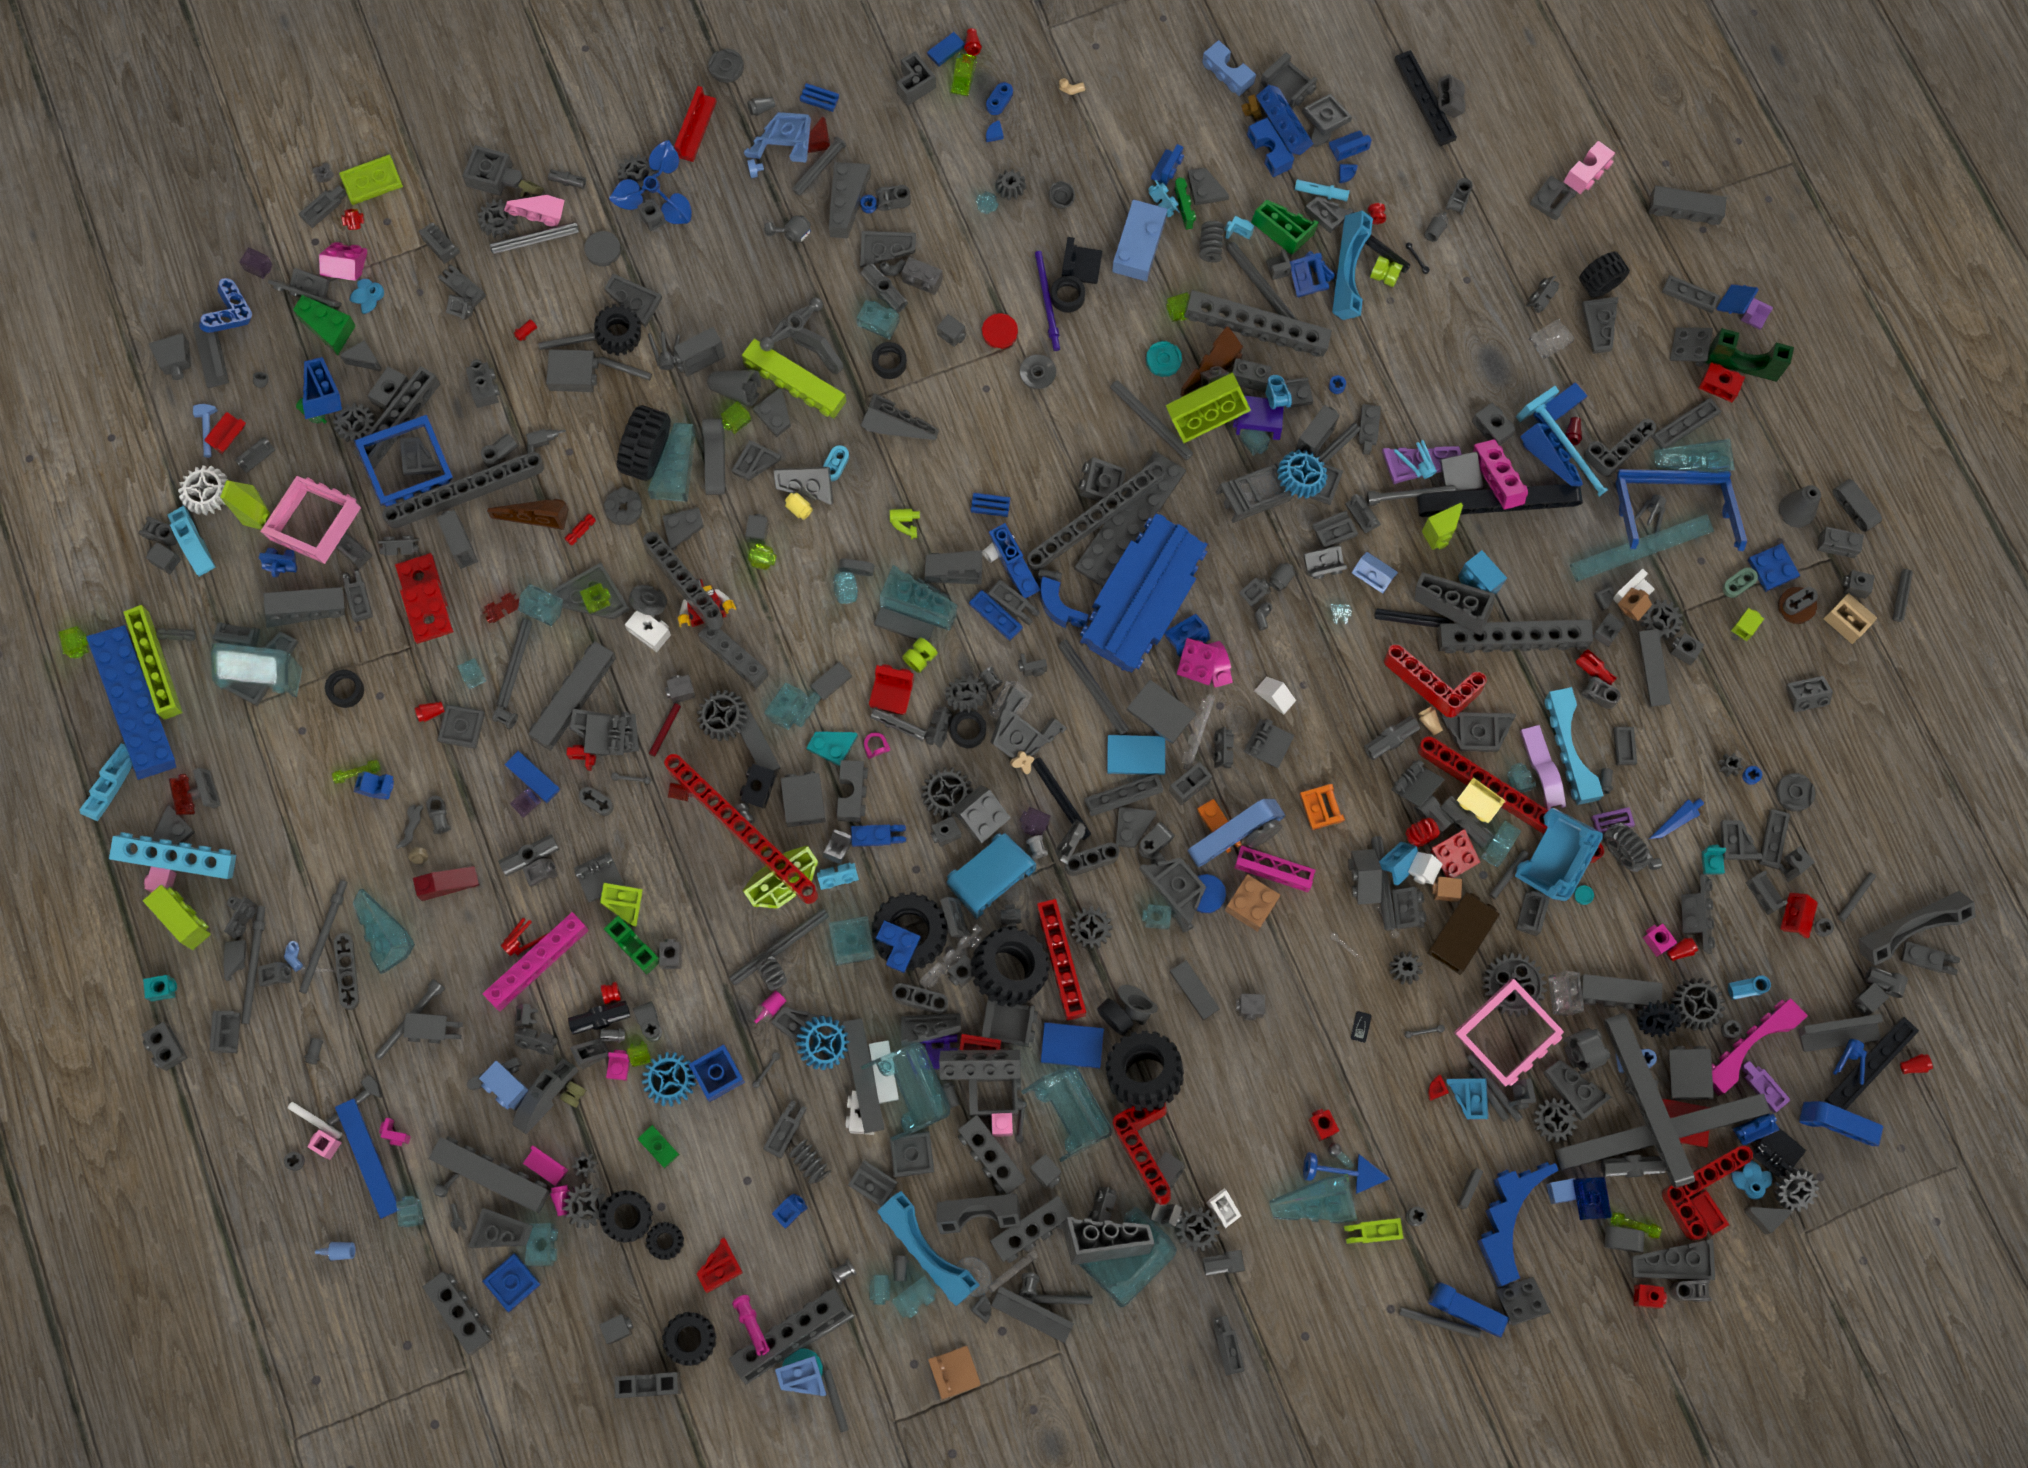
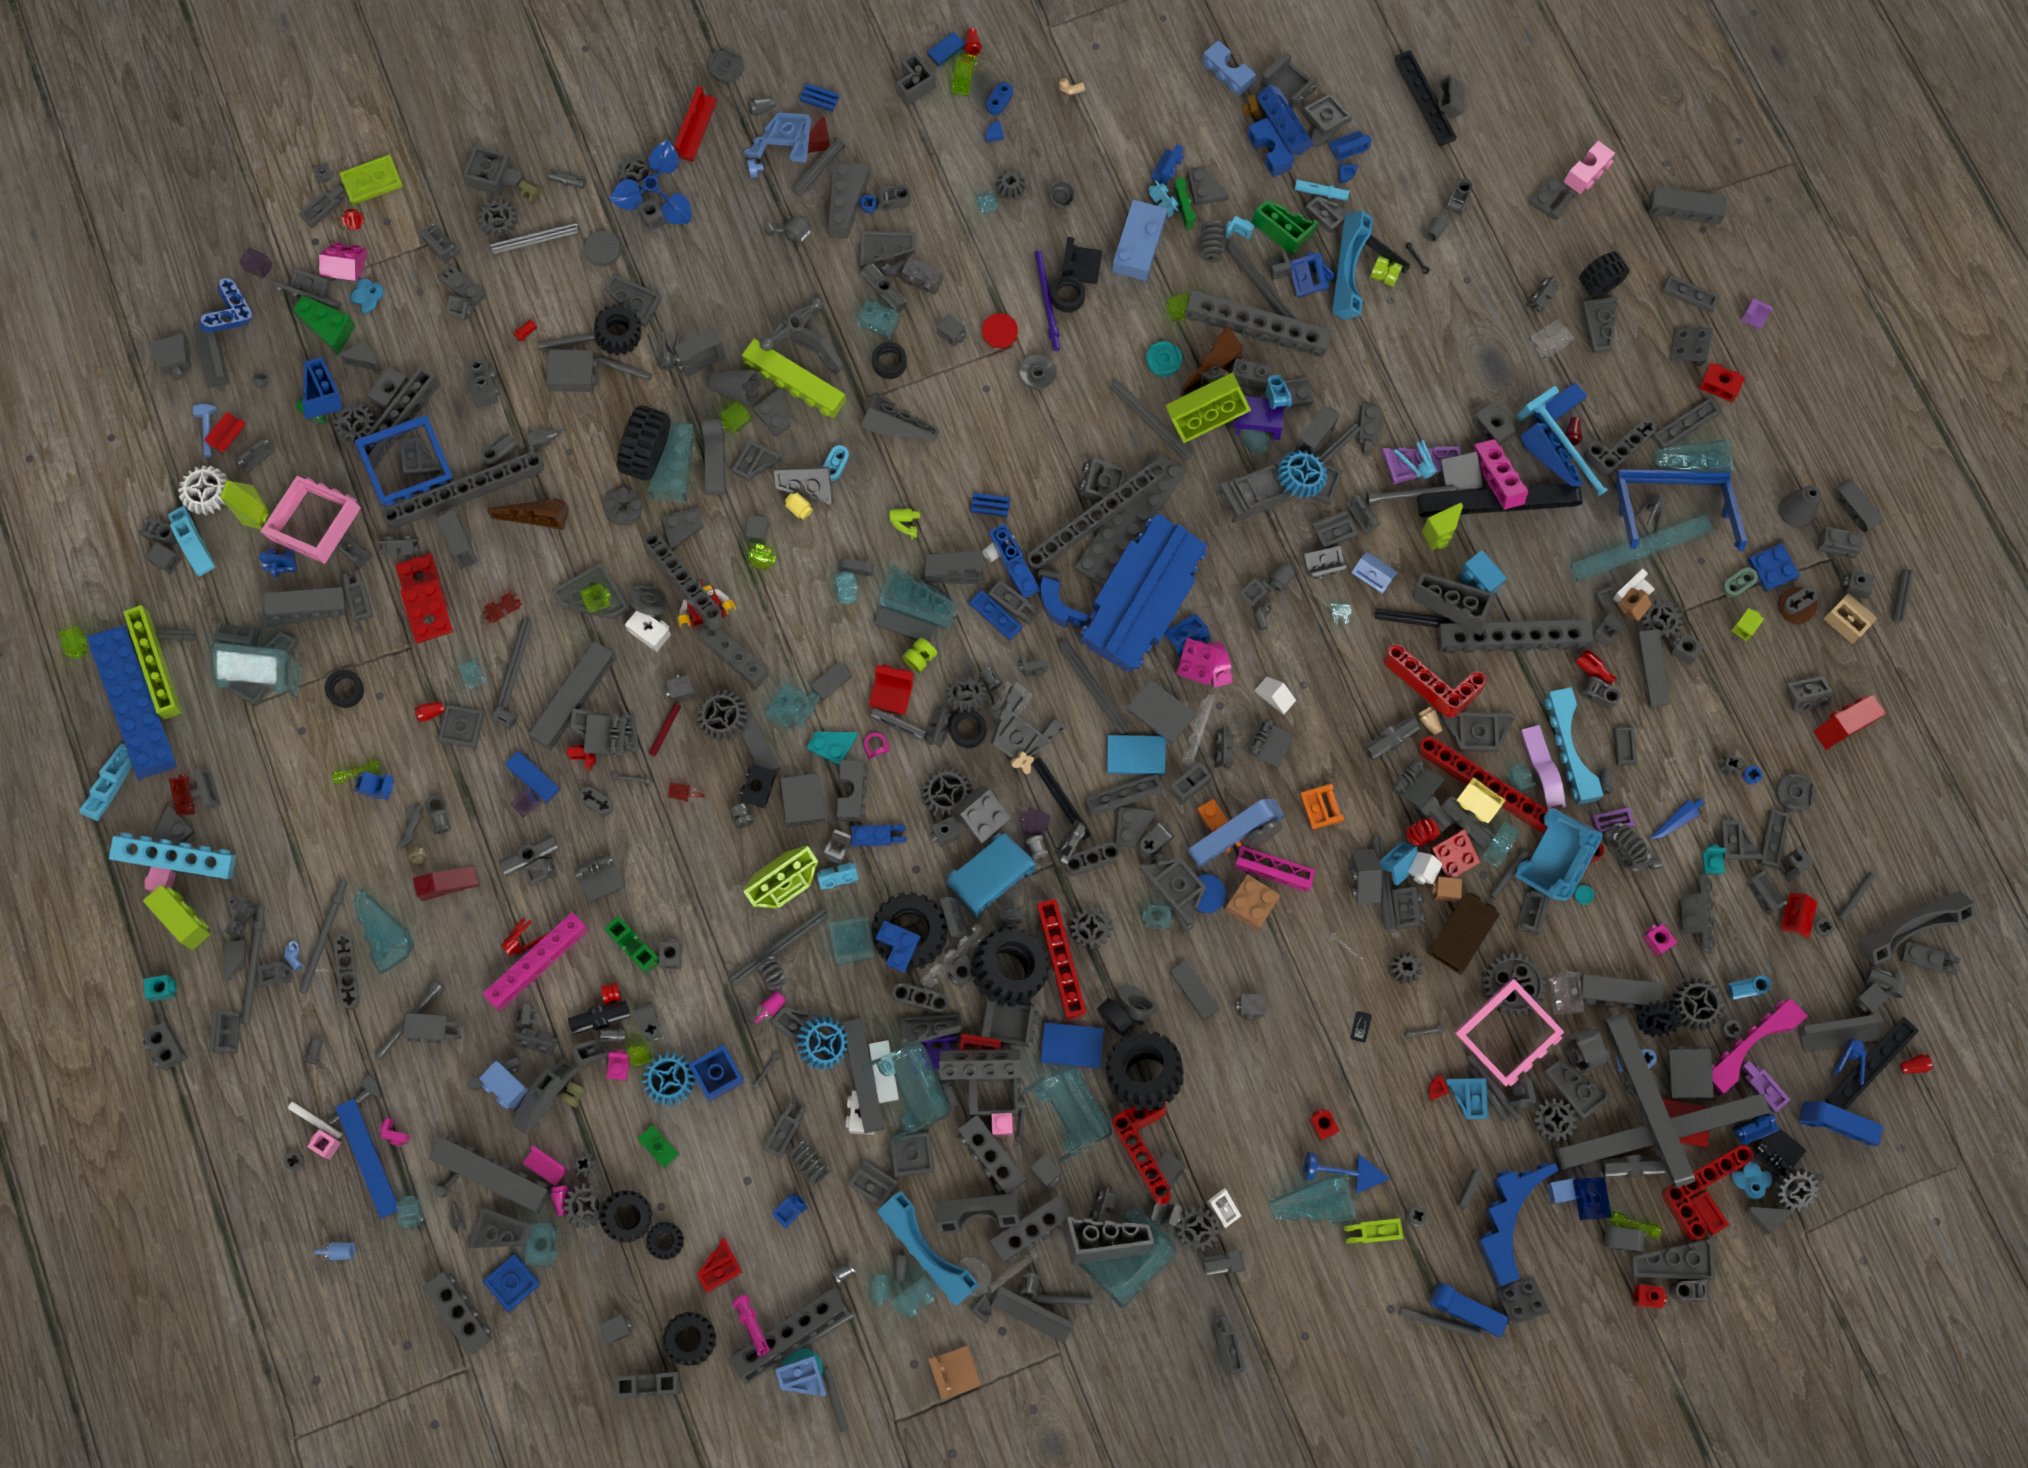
(538, 208): bright pink slope -> none
(540, 605): clear light blue brick -> none
(580, 529): red axle -> none
(622, 901): lime wing -> none
(746, 834): red beam -> none
(1335, 1150): piece -> none
(1341, 380): blue bush -> none
(1377, 213): red wheel -> none
(1683, 949): red cone -> none
(1737, 299): blue piece -> none
(1766, 366): dark green arch -> none
(1849, 721): none -> wedge

